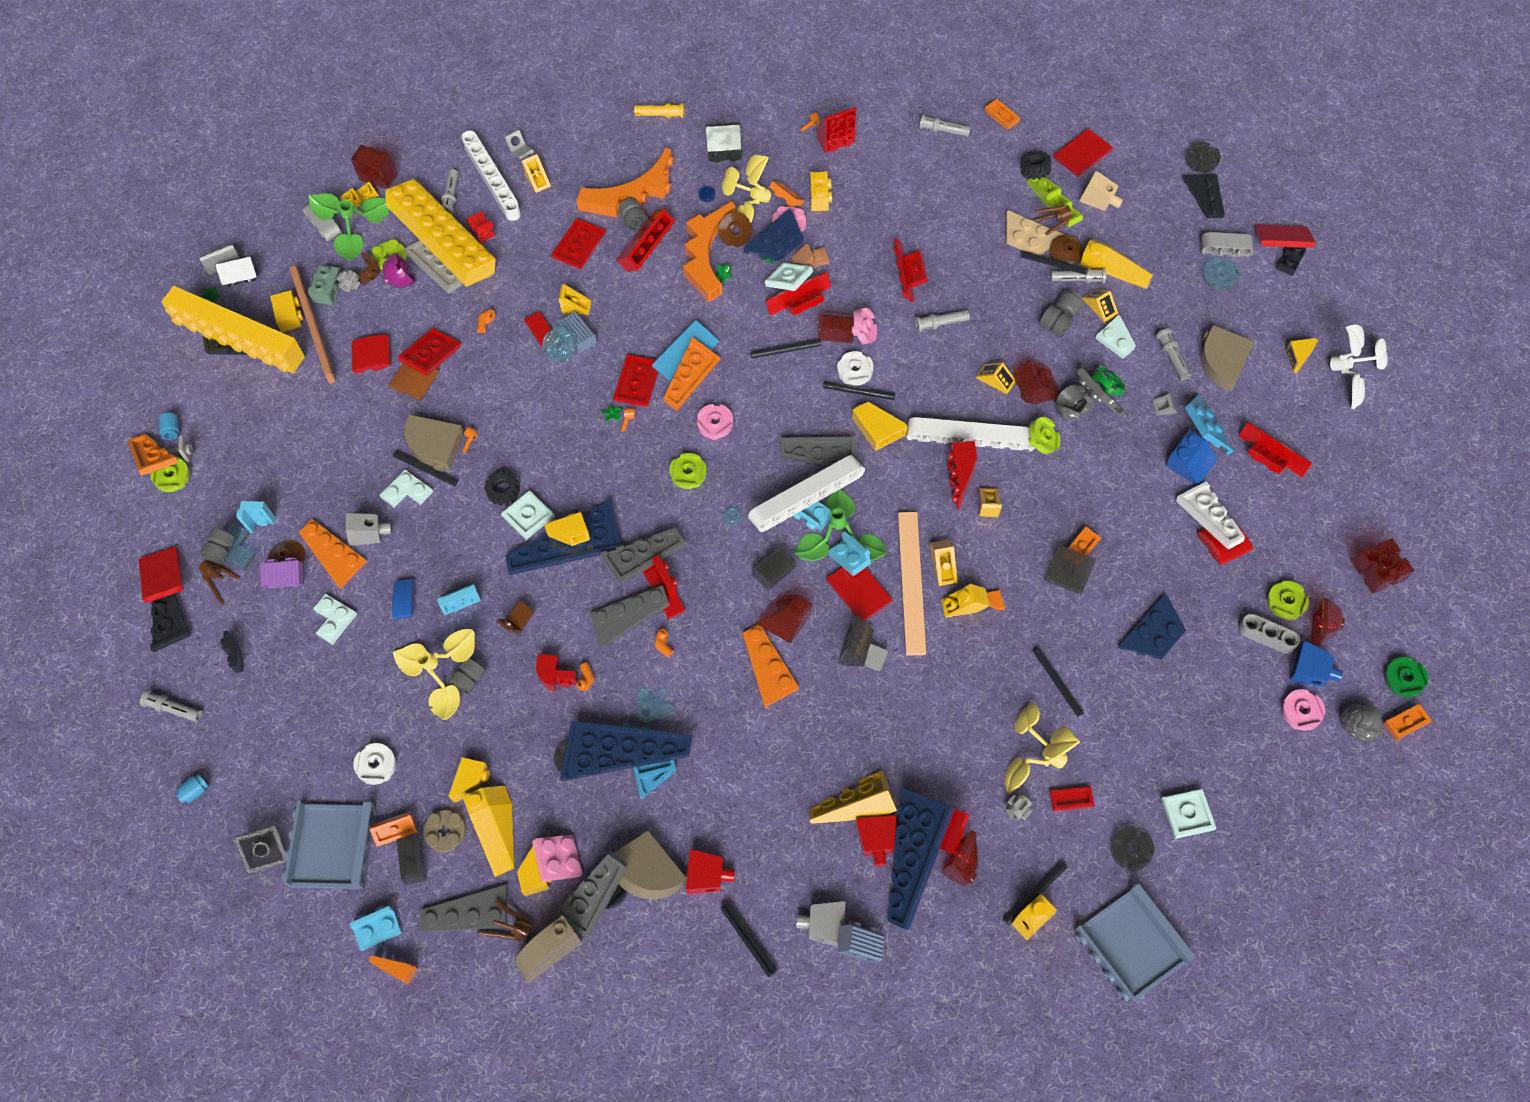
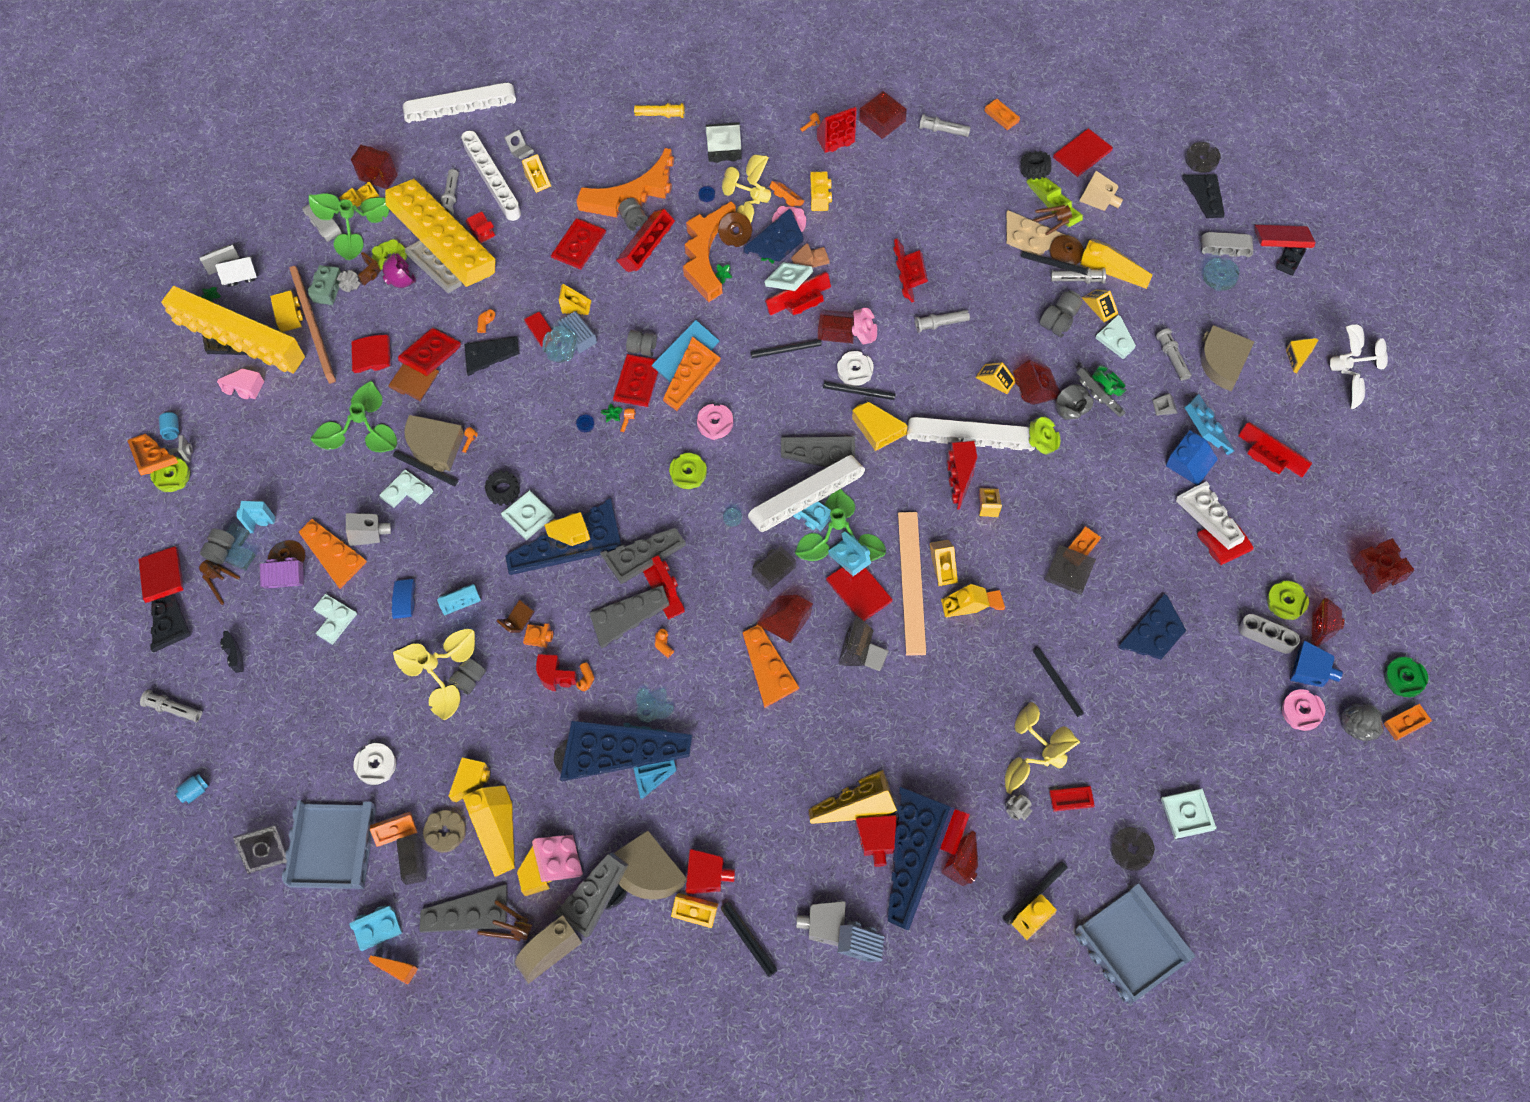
(244, 381): none -> bright pink slope
(365, 398): none -> bright green plant
(458, 102): none -> white beam
(485, 353): none -> black wing
(538, 635): none -> orange bracket
(585, 423): none -> clear blue tile
(641, 342): none -> dark grey wheel
(694, 910): none -> yellow slope
(882, 115): none -> clear red brick

